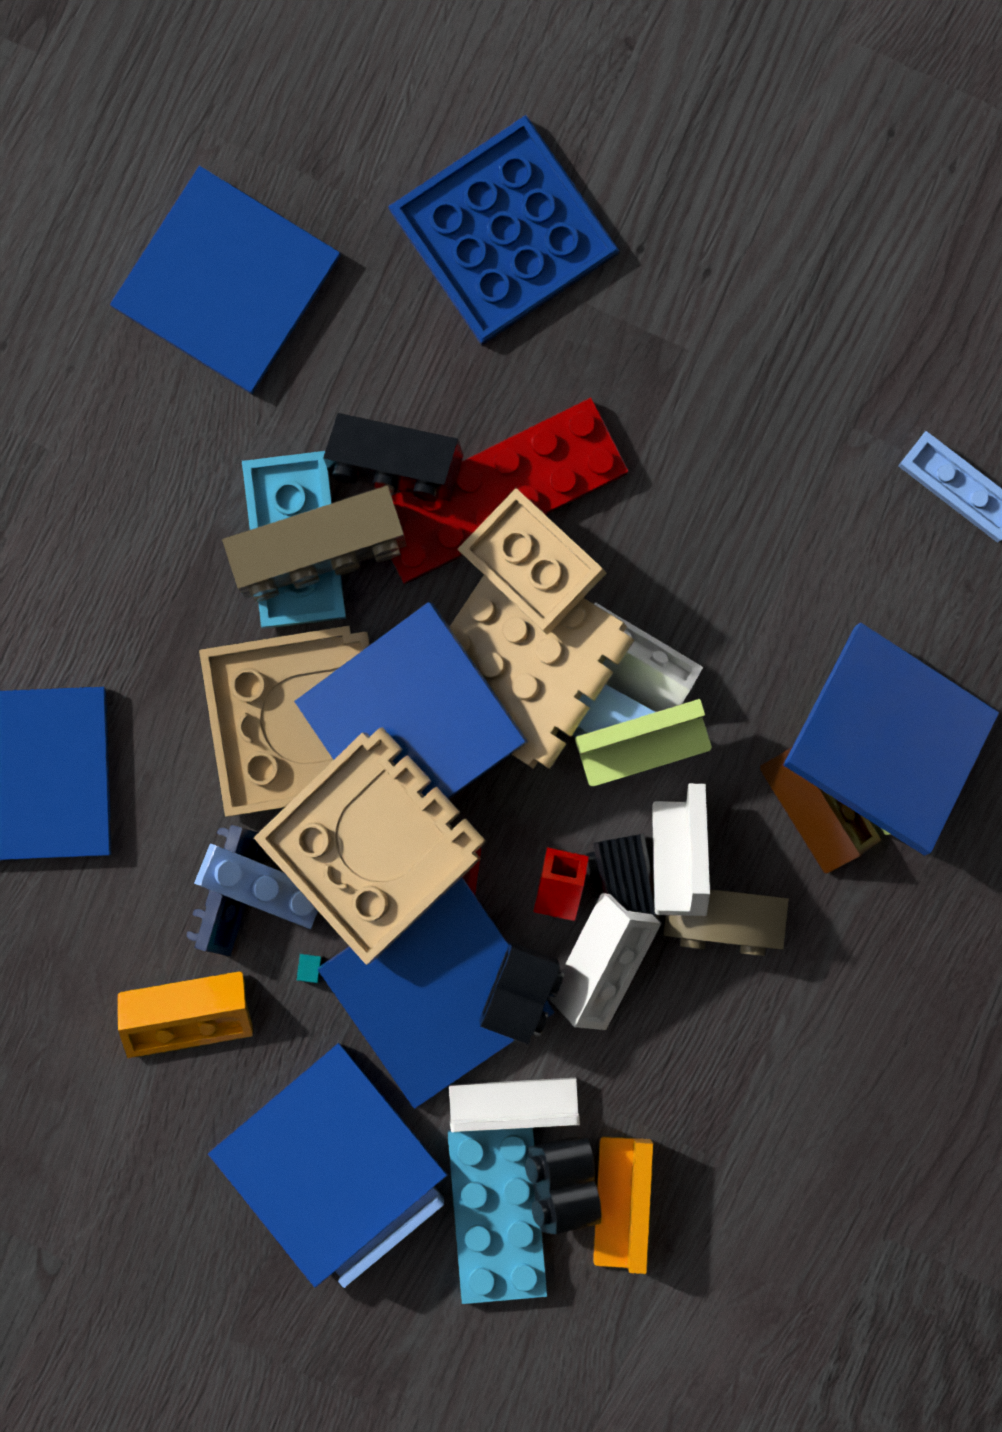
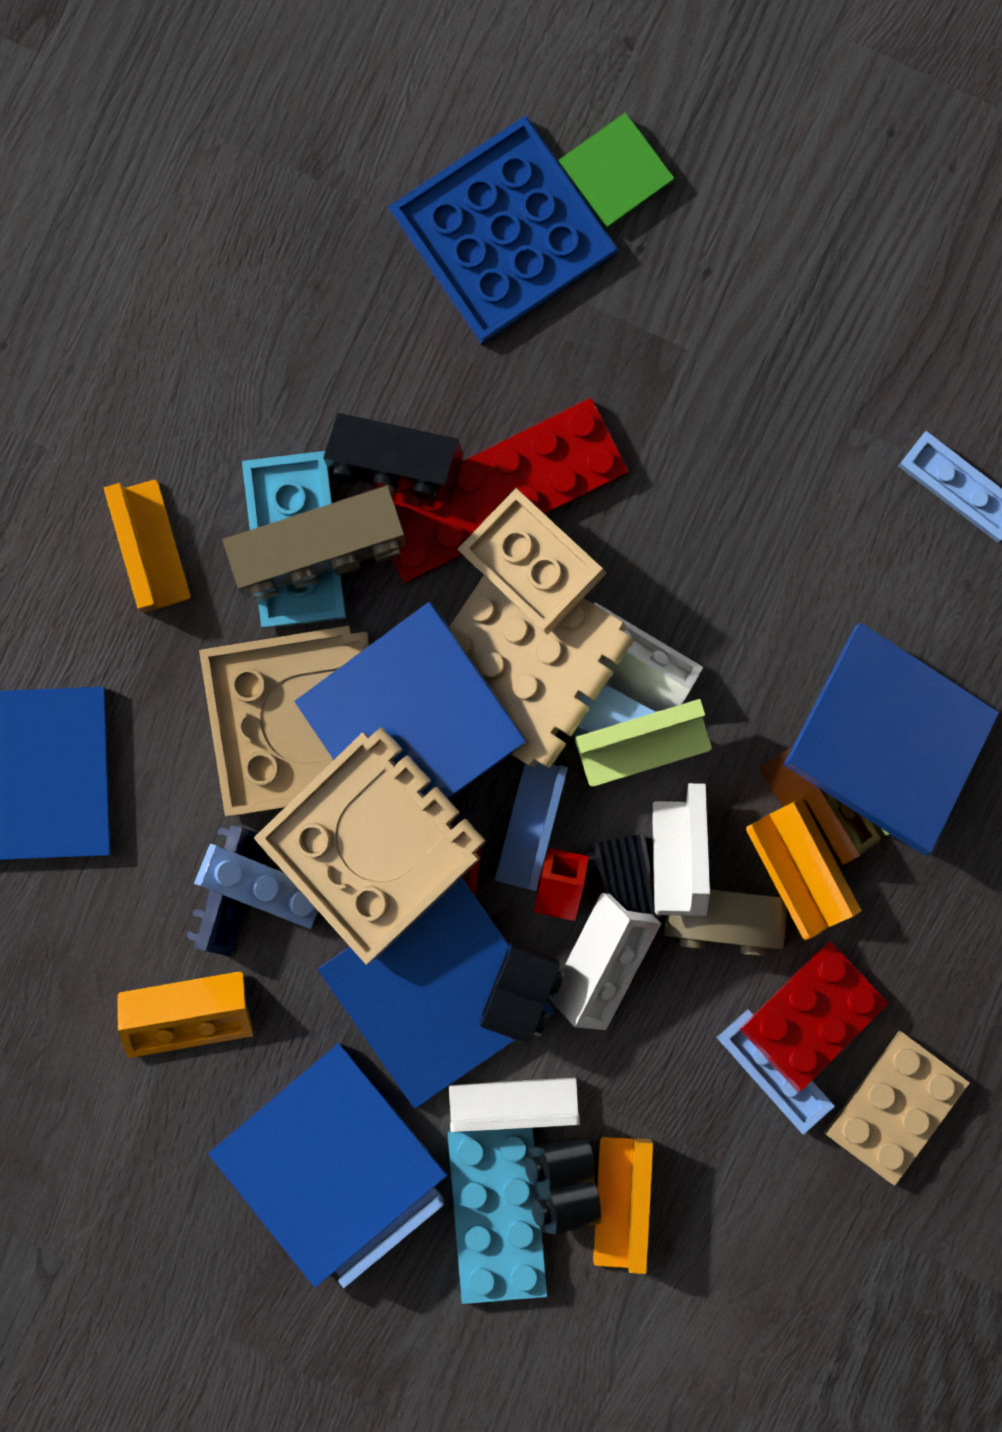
(147, 545): none -> light orange panel
(225, 280): blue tile -> none
(308, 968): teal piece -> none
(531, 825): none -> medium blue panel
(616, 171): none -> bright green tile
(800, 1107): none -> light blue plate
(803, 869): none -> light orange panel
(813, 1016): none -> red plate
(896, 1107): none -> tan plate

